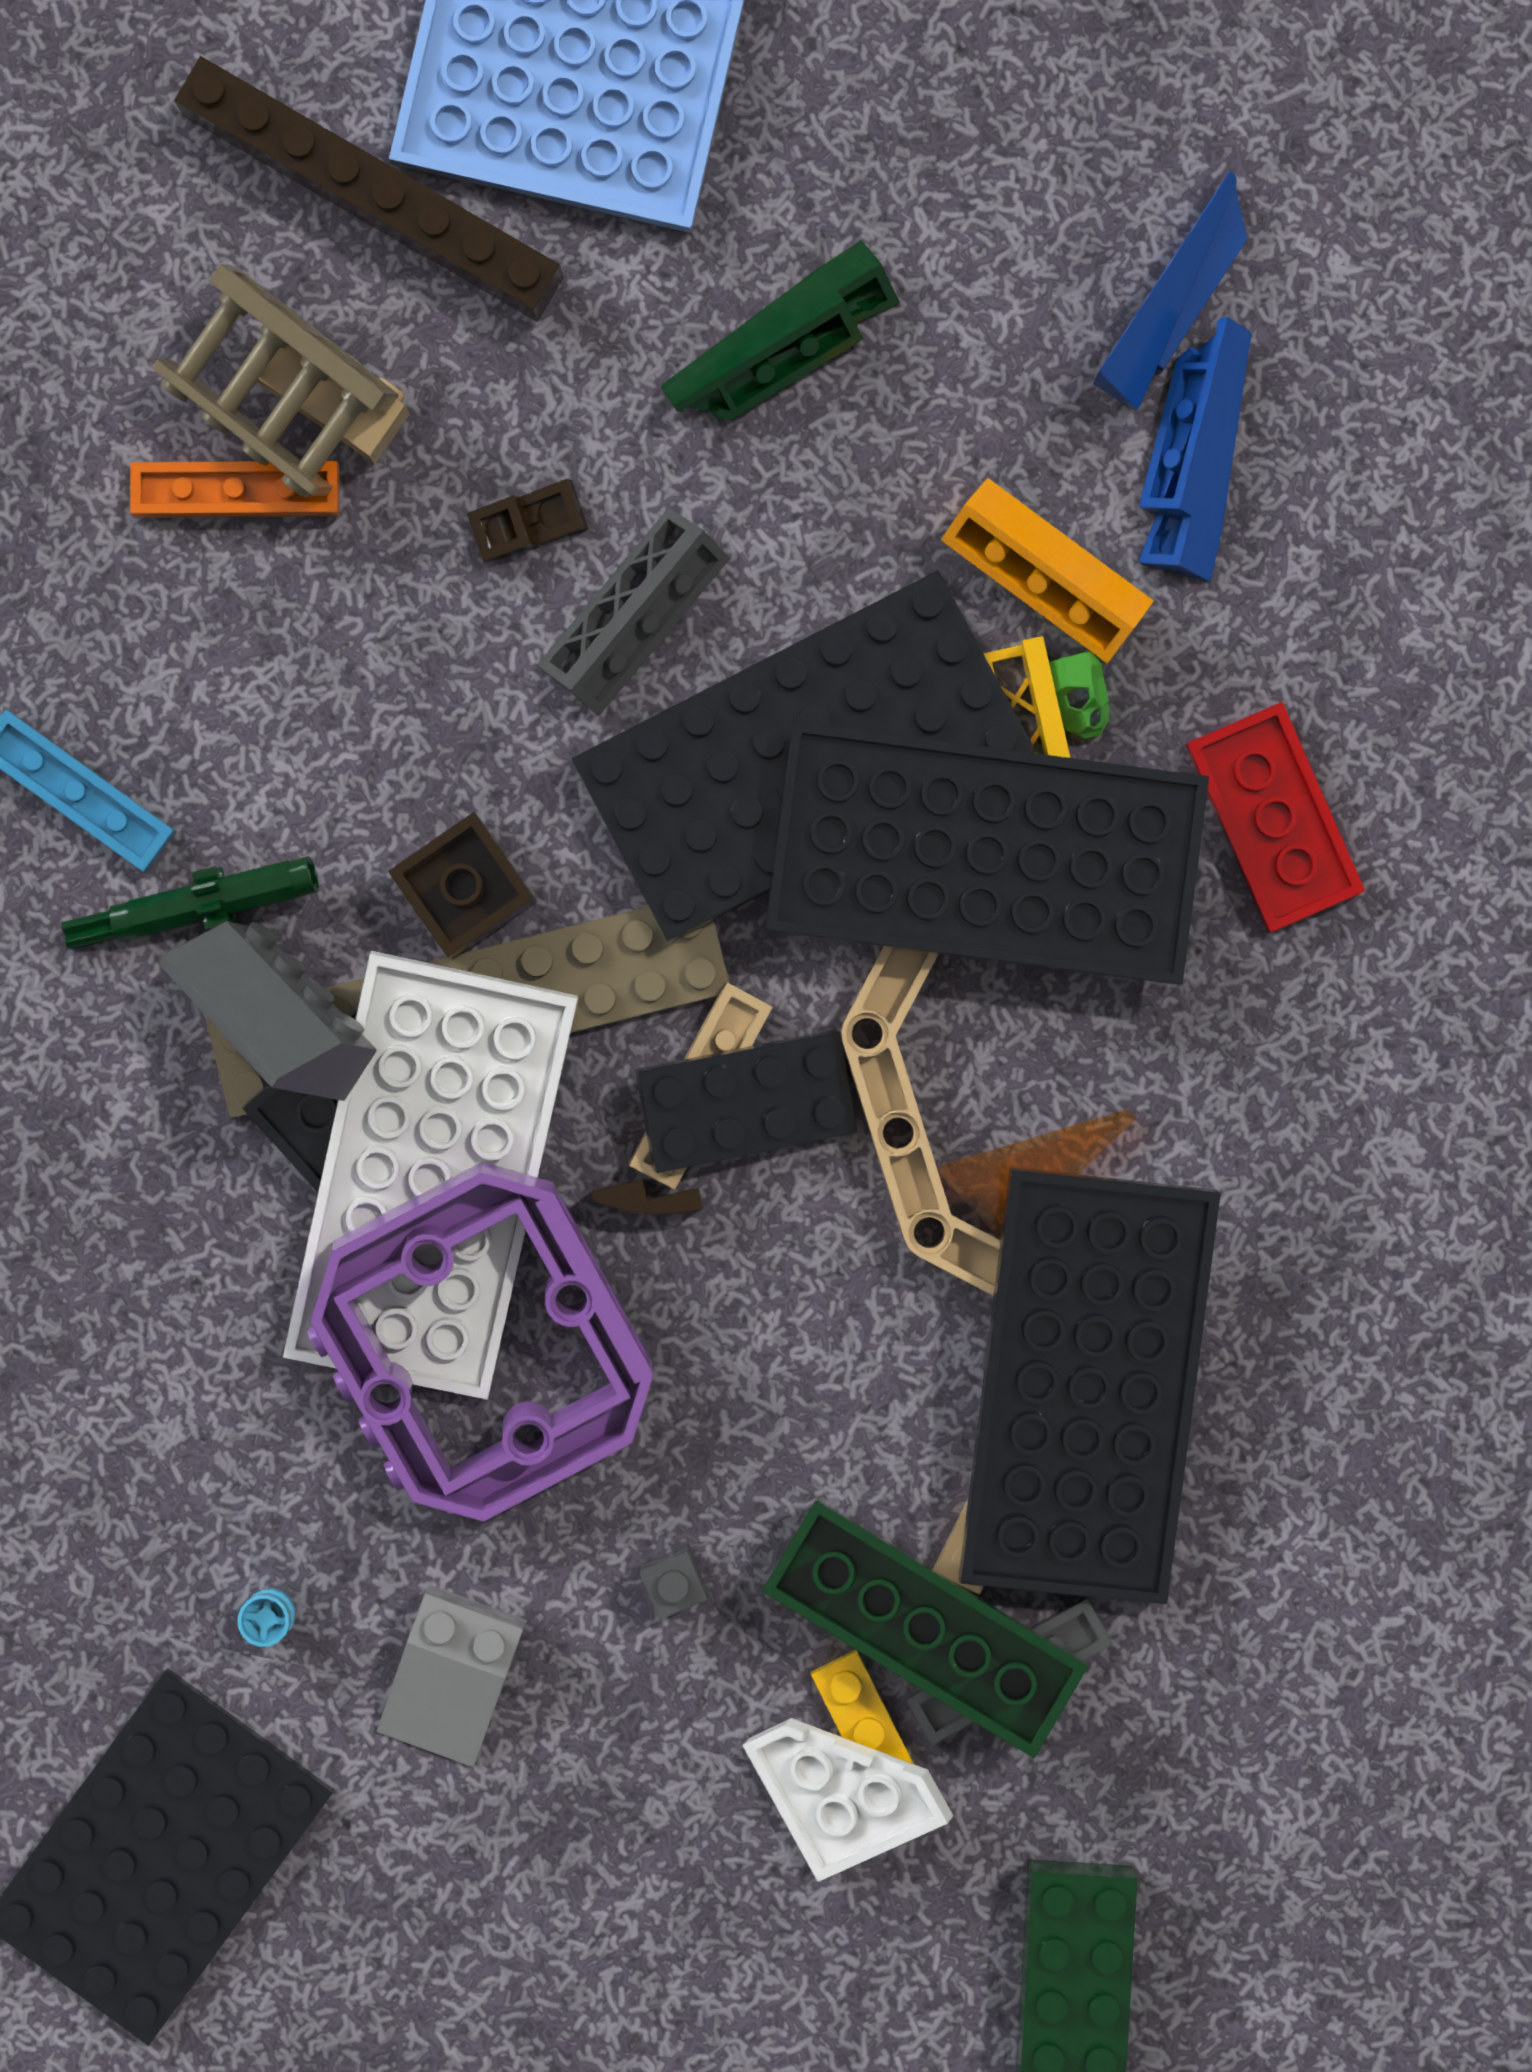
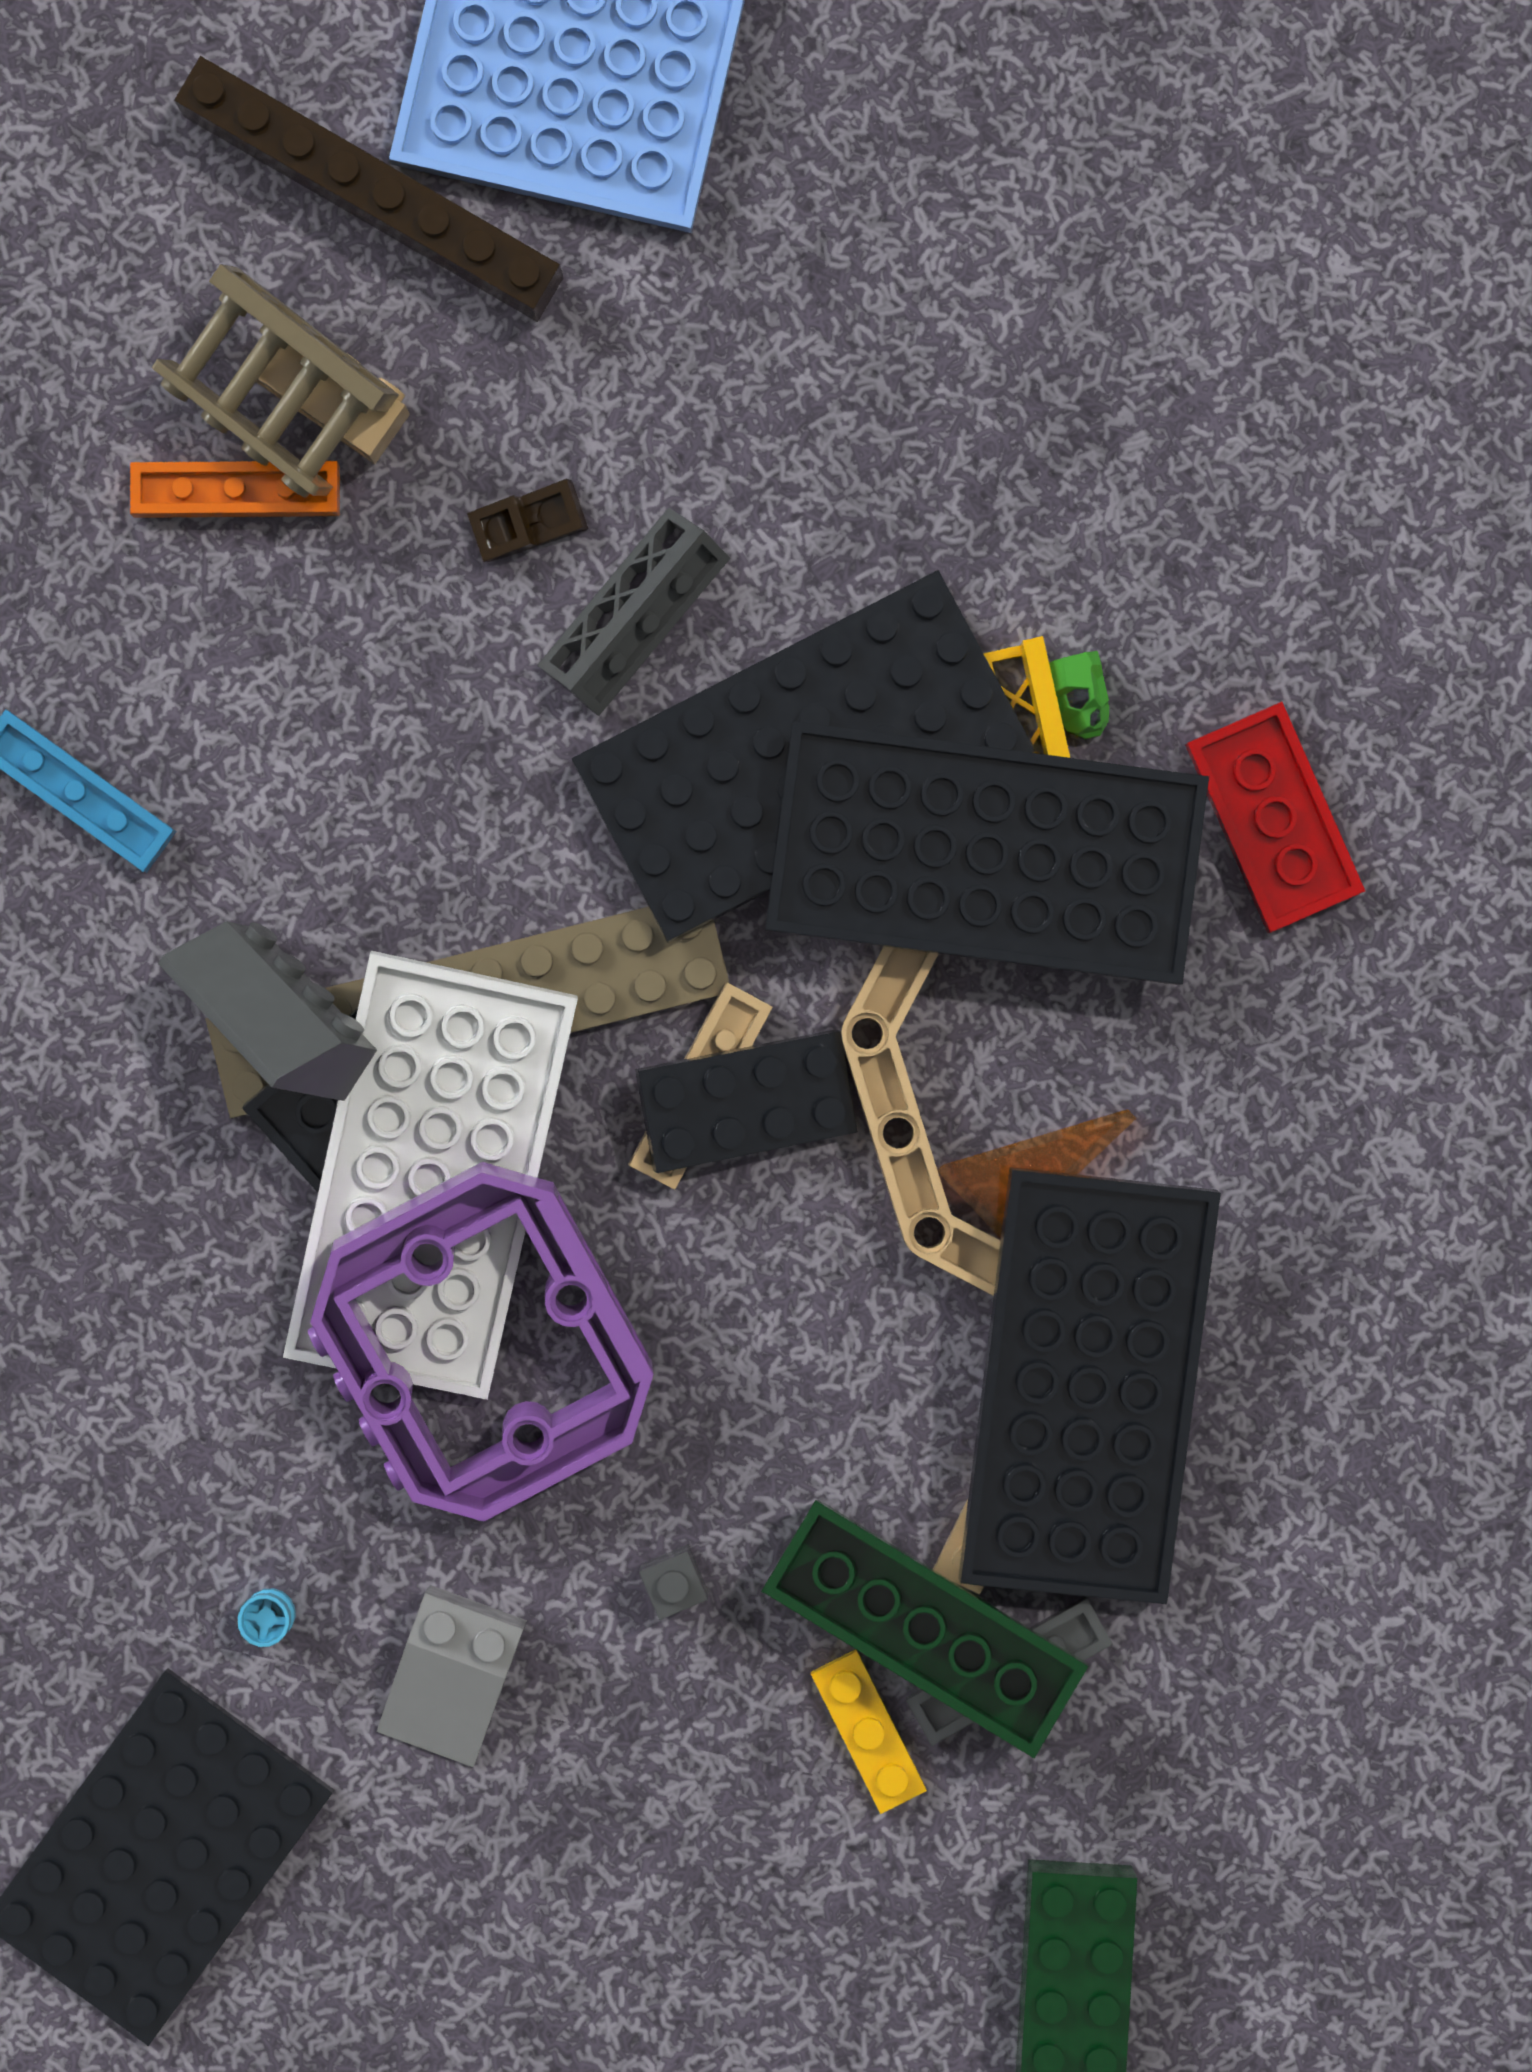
(209, 900): dark green piece -> none
(462, 886): dark brown brick -> none
(634, 1198): dark brown slope -> none
(786, 337): dark green wedge -> none
(842, 1795): white plate -> none
(1047, 570): light orange brick -> none
(1176, 298): blue wedge -> none
(1195, 454): blue wedge -> none

